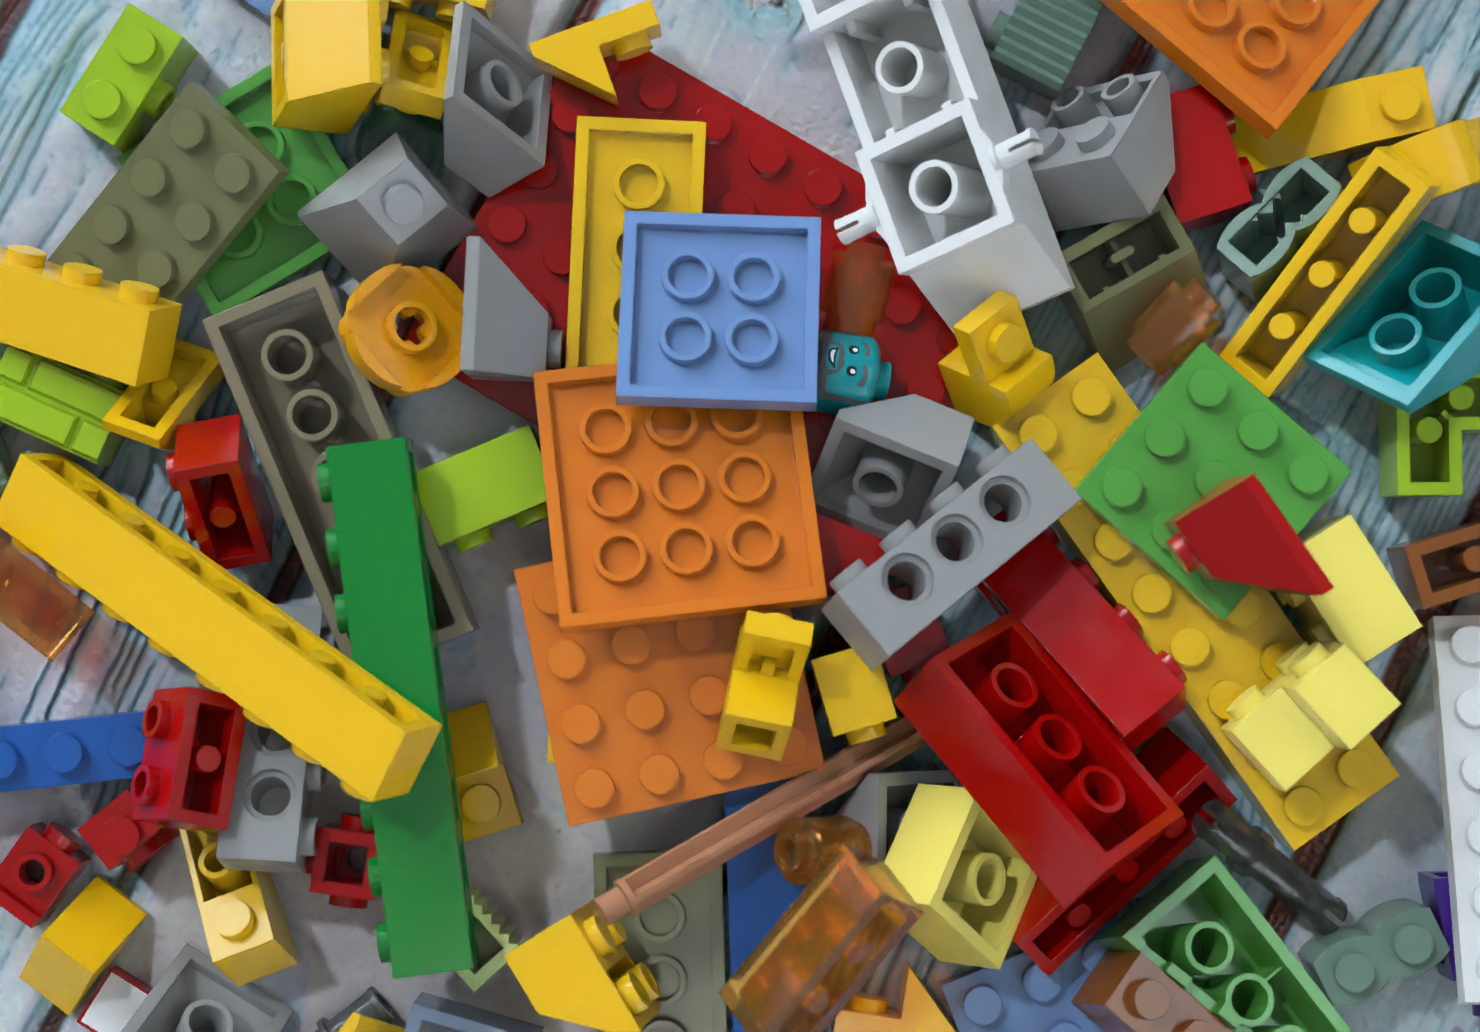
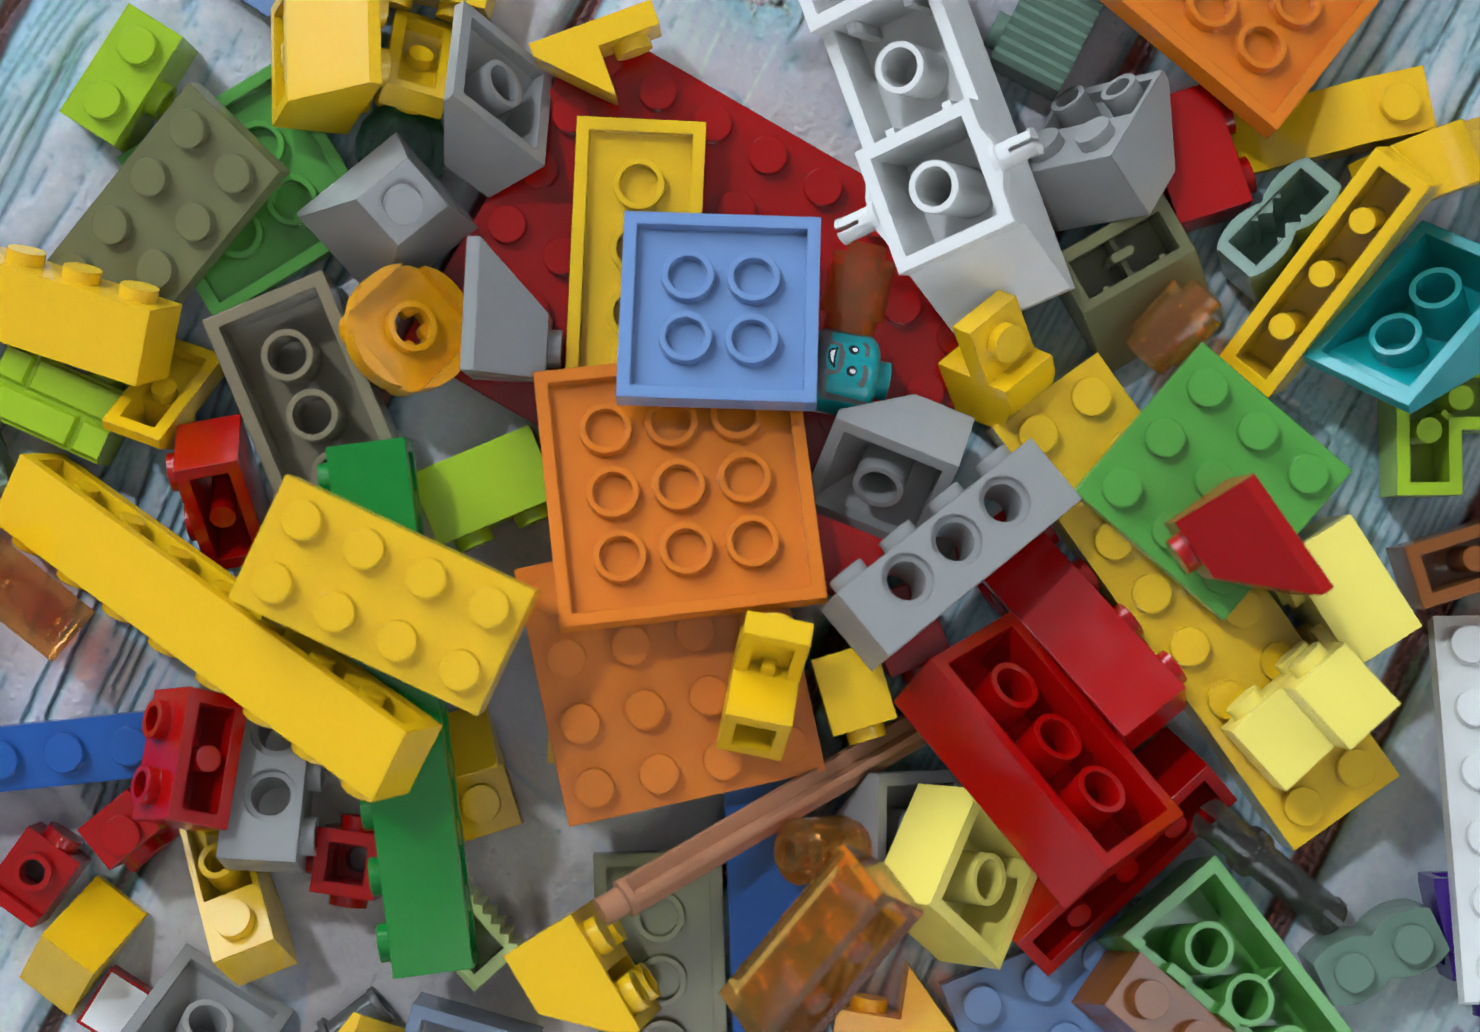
(384, 594): none -> yellow brick

